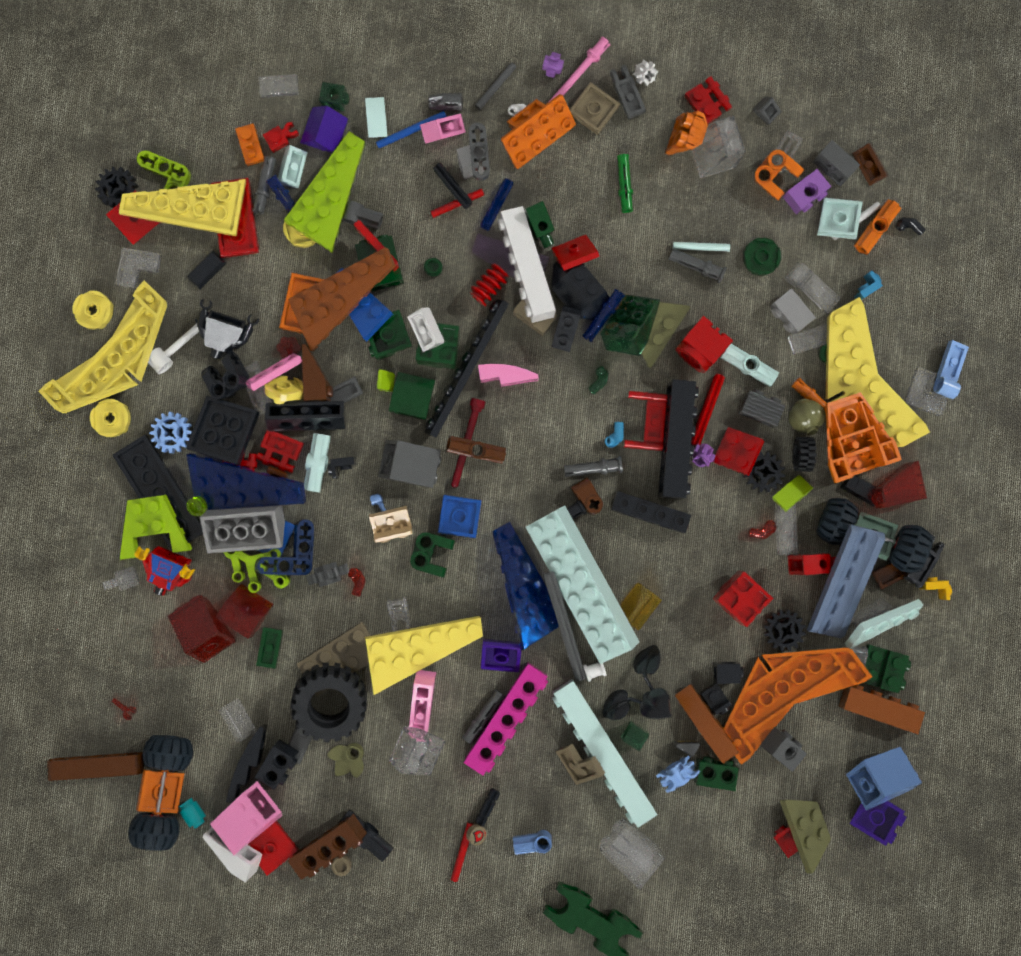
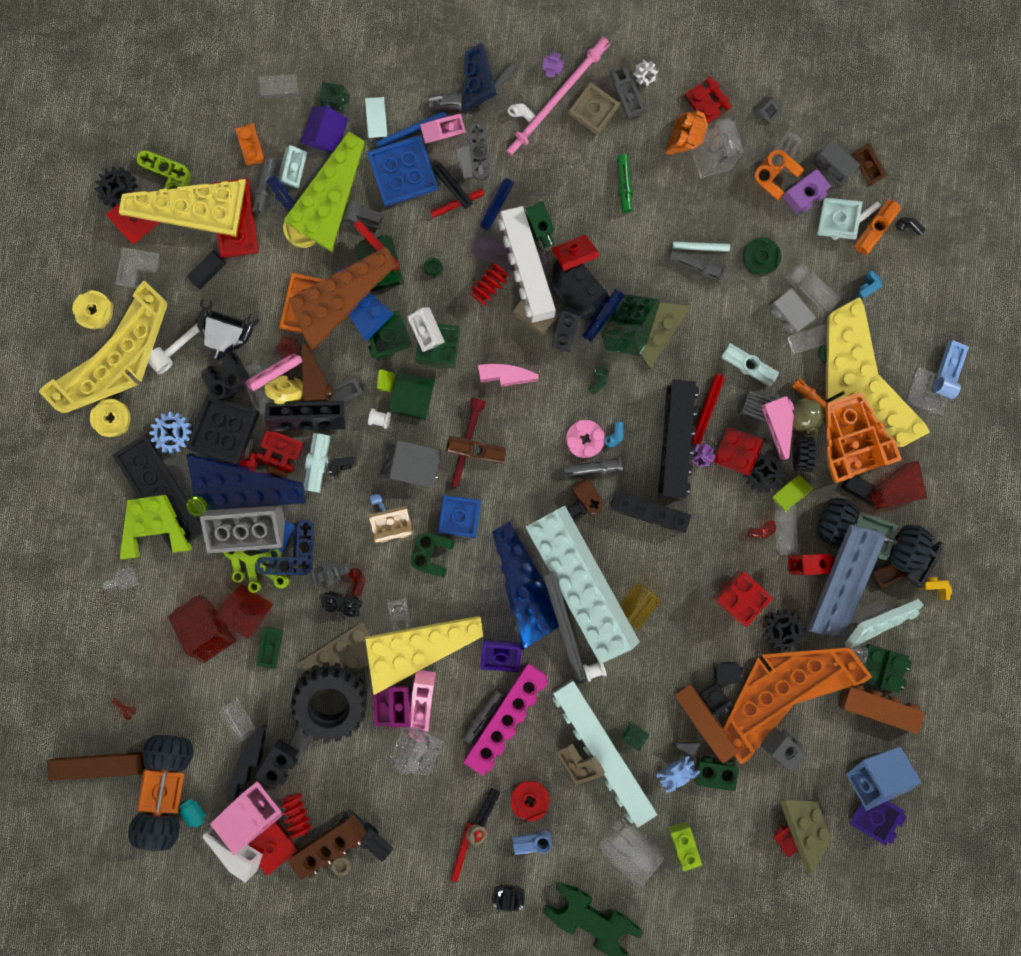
(165, 568): torso -> none
(278, 138): red plate -> none
(296, 815): none -> red piece
(333, 603): none -> black hinge
(346, 761): olive plate -> none
(379, 418): none -> white bush
(392, 707): none -> magenta brick
(403, 171): none -> blue plate
(463, 373): black plate -> none
(479, 79): none -> dark blue wing
(508, 898): none -> black gear
(524, 810): none -> red plate
(536, 129): orange bracket -> none
(574, 441): none -> bright pink plate
(654, 421): red plate -> none
(654, 703): black plant -> none
(685, 846): none -> lime brick
(703, 345): red piece -> none
(780, 422): none -> bright pink slope

